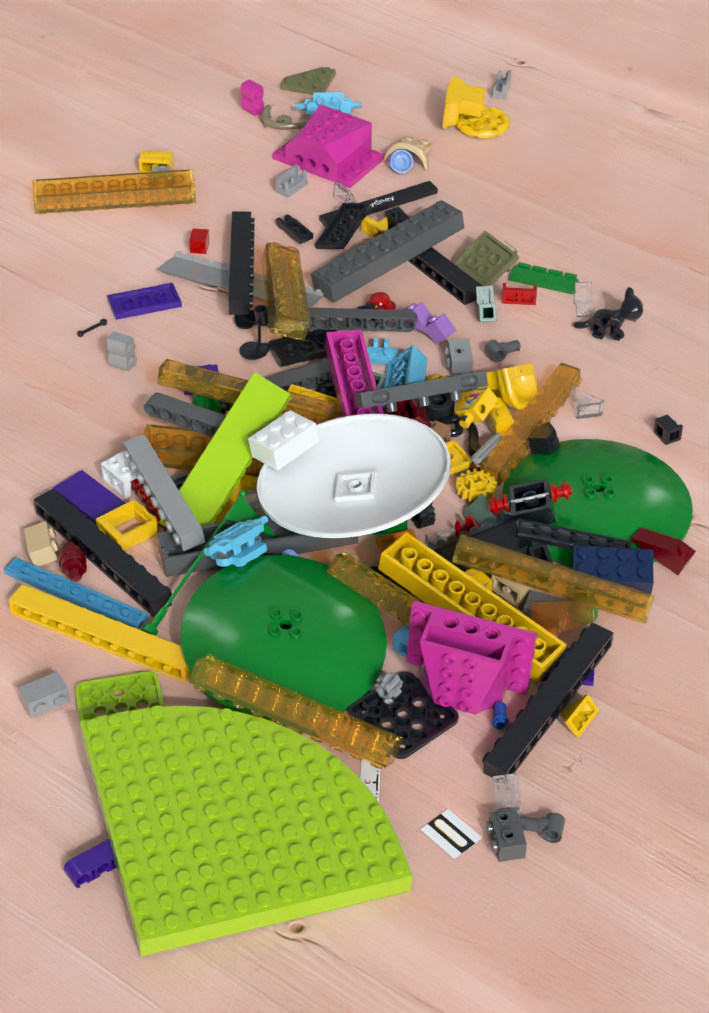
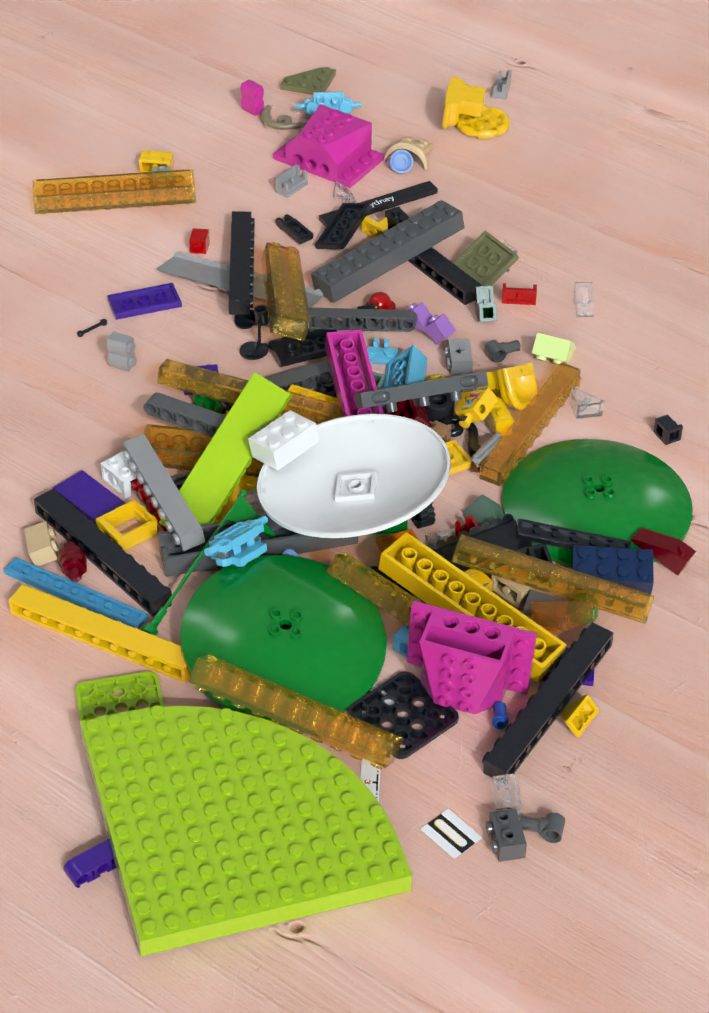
(44, 694): light grey brick -> none
(388, 686): light grey gear -> none
(475, 484): yellow gear -> none
(532, 500): black brick -> none
(537, 275): green windscreen -> none
(544, 440): black slope -> none
(553, 348): none -> yellowish green slope
(630, 309): black animal -> none

